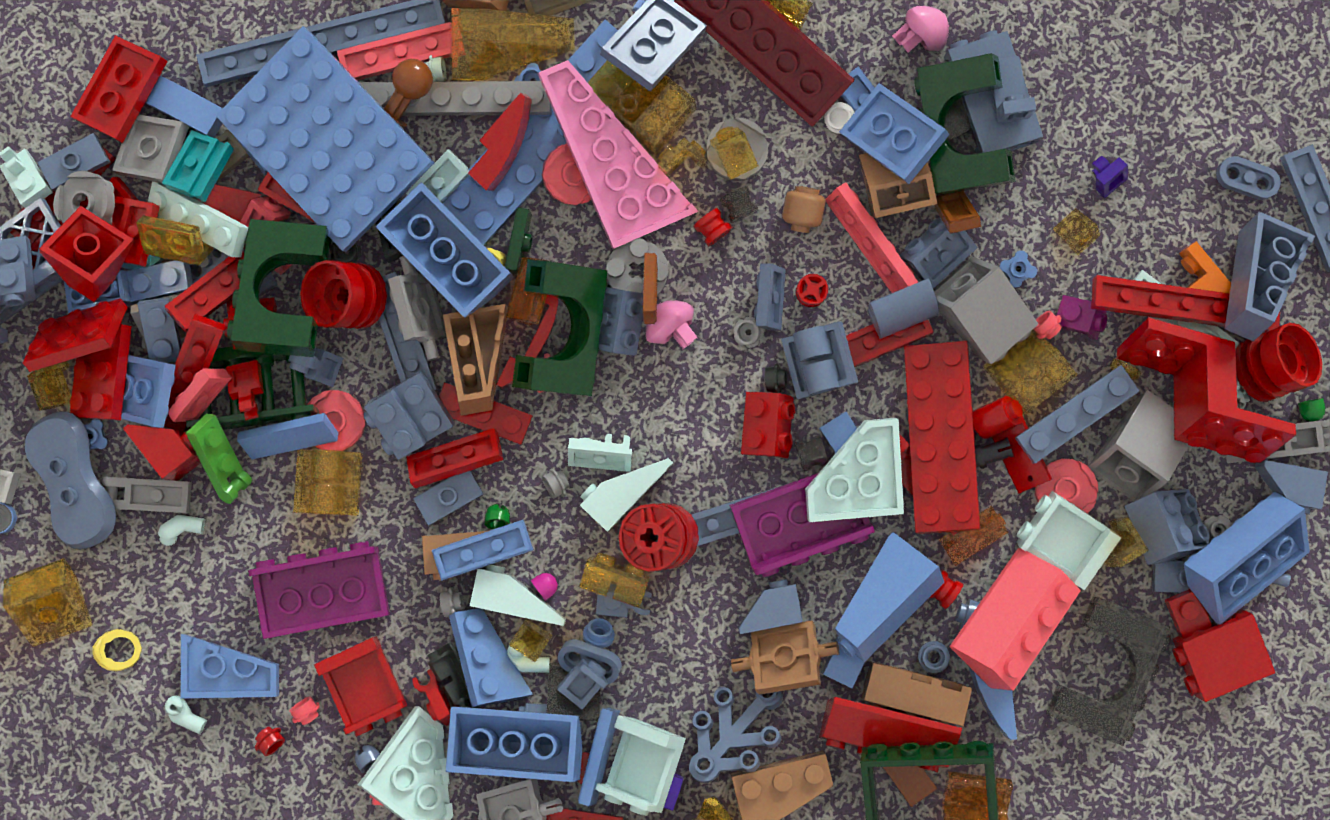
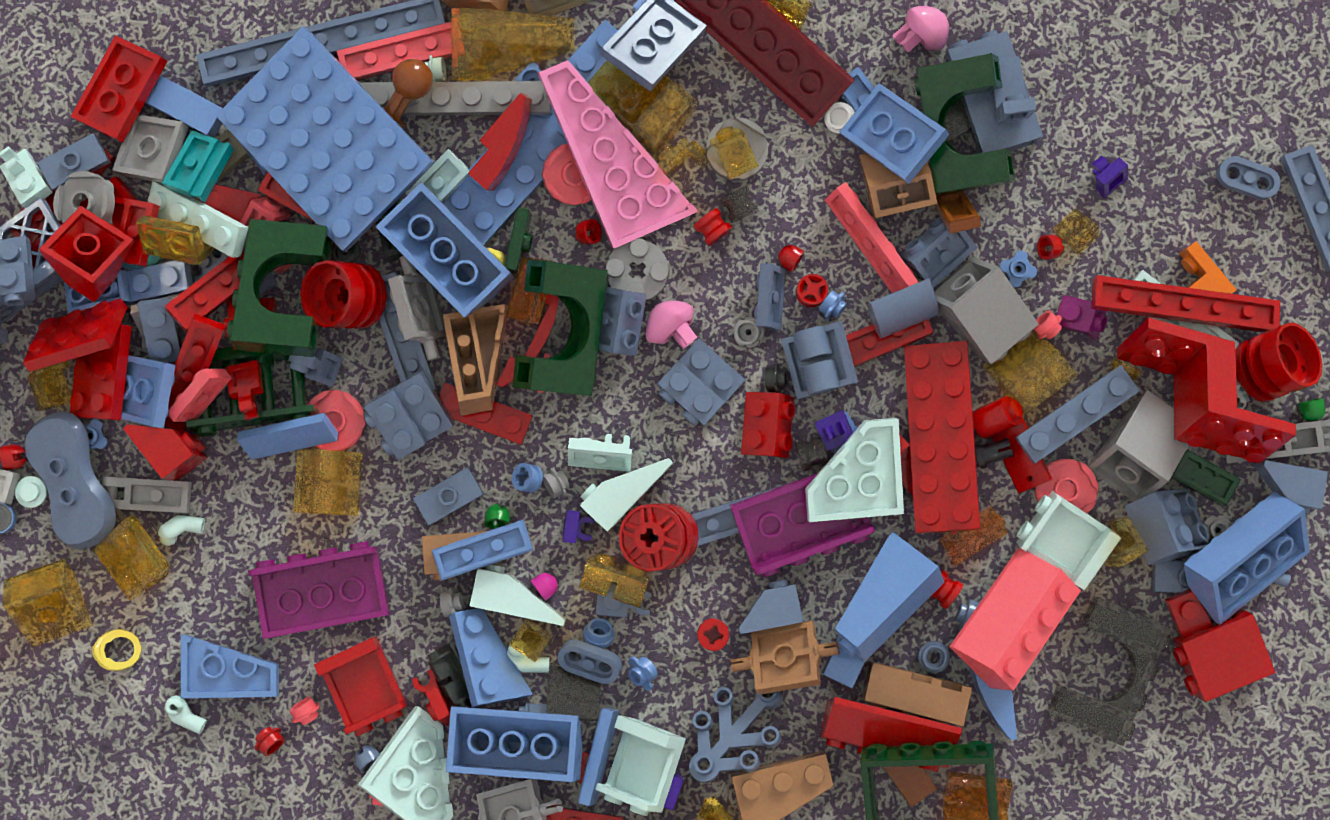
(11, 457): none -> red hinge
(31, 492): none -> light aqua plate
(132, 558): none -> clear yellow plate
(218, 458): bright green plate -> none
(454, 458): red plate -> none
(534, 480): none -> medium blue bush
(572, 527): none -> dark purple tile
(583, 682): sand blue bracket -> none
(588, 225): none -> red hinge
(642, 672): none -> medium blue plate
(650, 288): dark orange tile -> none
(699, 383): none -> sand blue plate
(711, 630): none -> red wheel
(790, 256): none -> red hinge
(803, 208): medium nougat head -> none
(833, 305): none -> medium blue plate
(834, 430): none -> dark purple tile
(1056, 247): none -> red hinge
(1206, 478): none -> dark green plate
(1262, 272): sand blue wedge -> none

